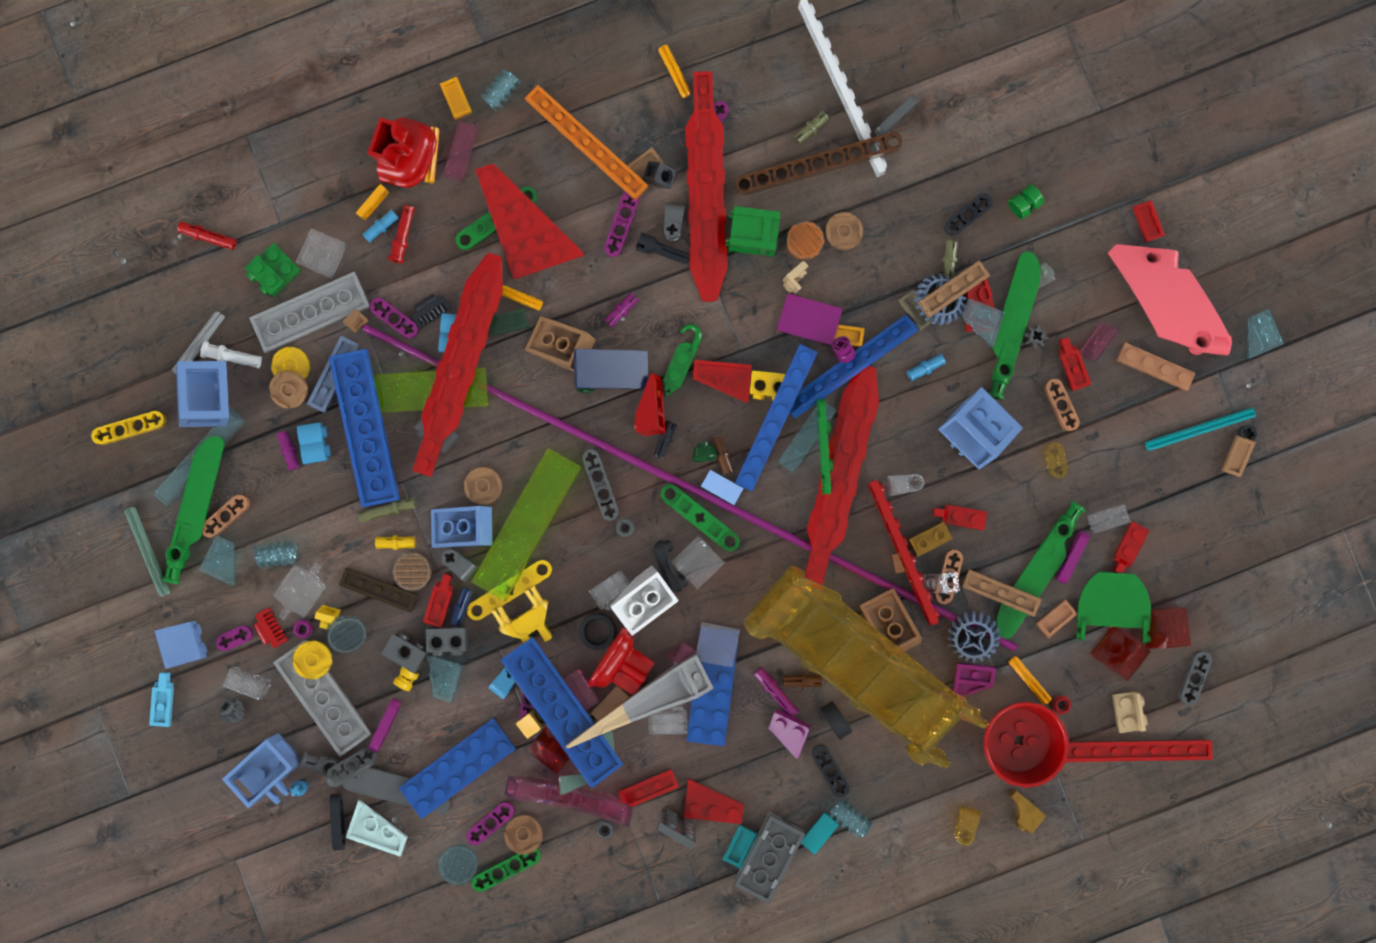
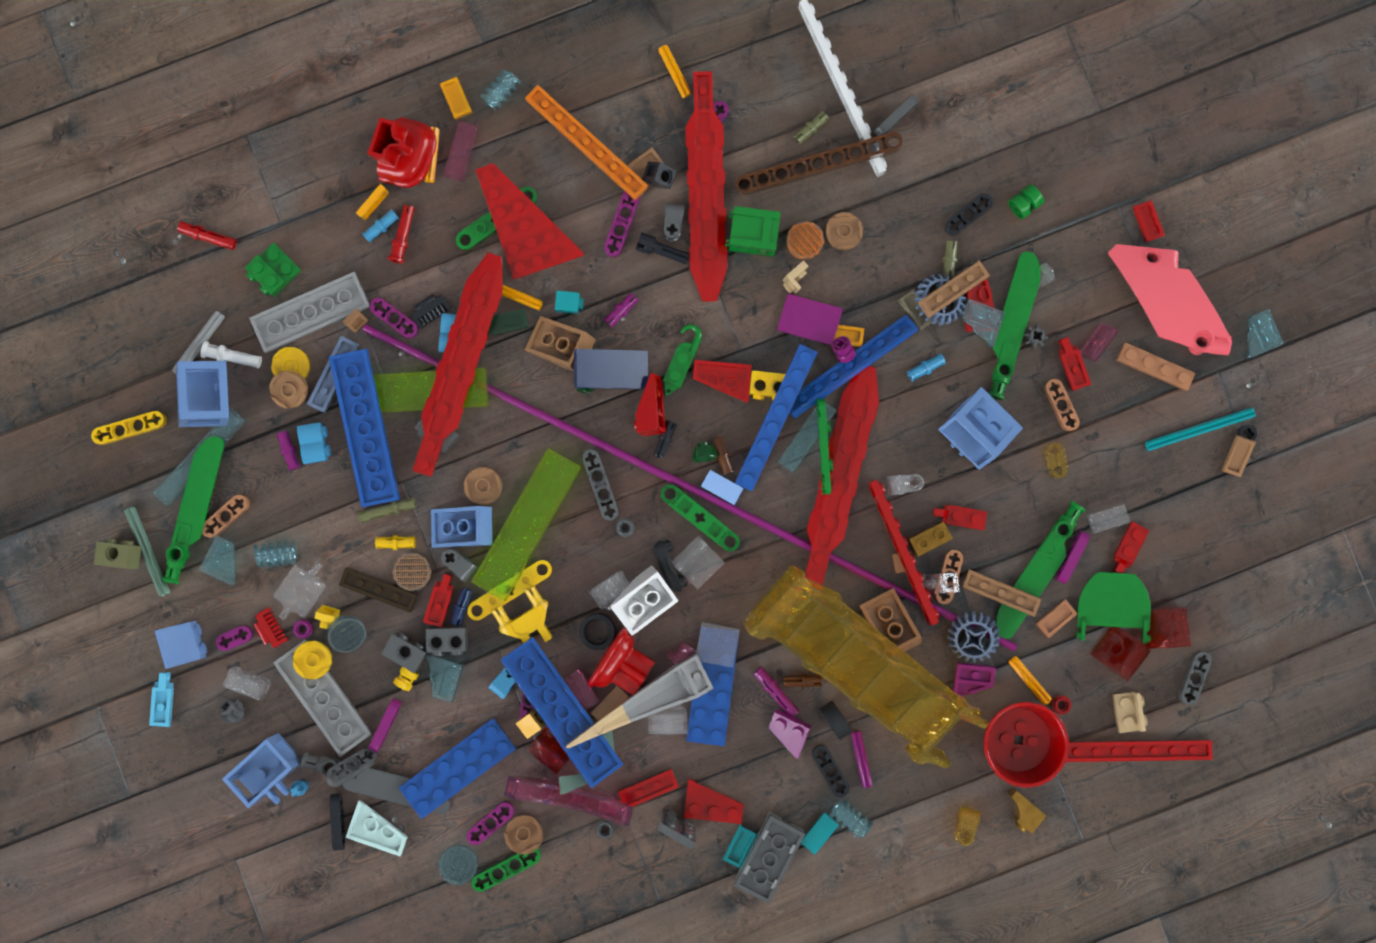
(117, 555): none -> olive brick
(321, 253): clear plate -> none
(568, 302): none -> teal brick
(861, 759): none -> magenta axle

